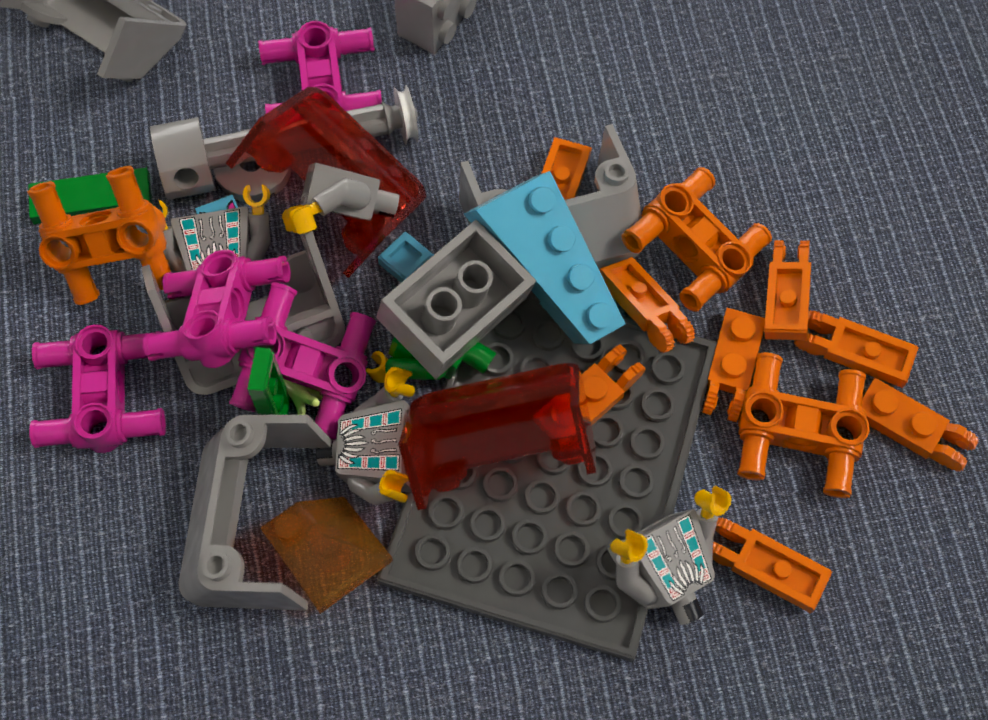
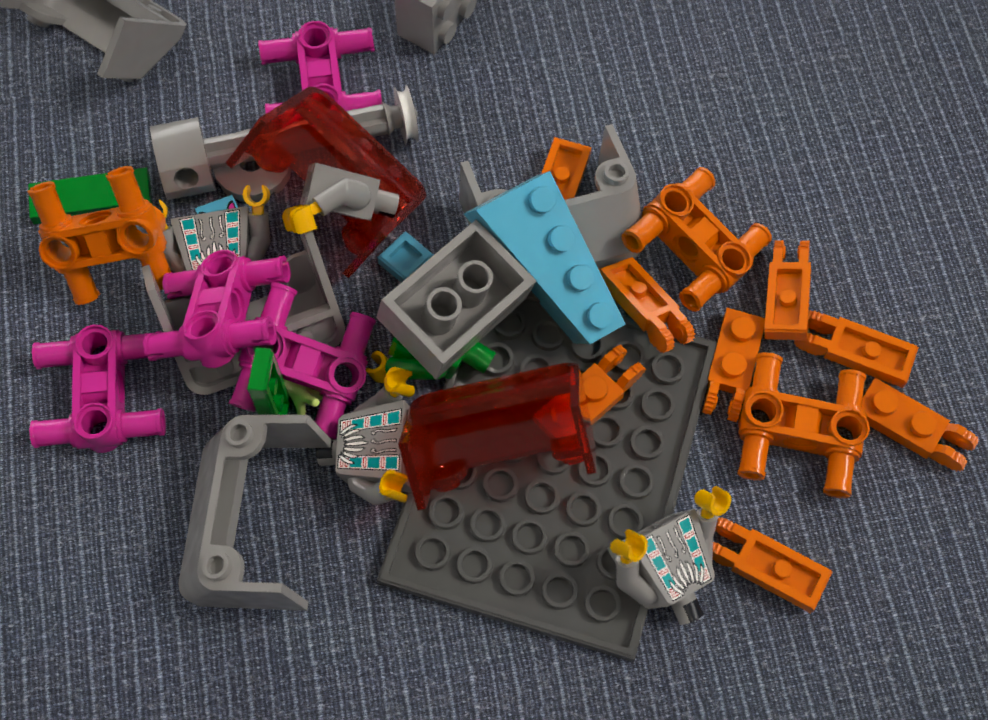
(326, 548): clear orange slope -> none

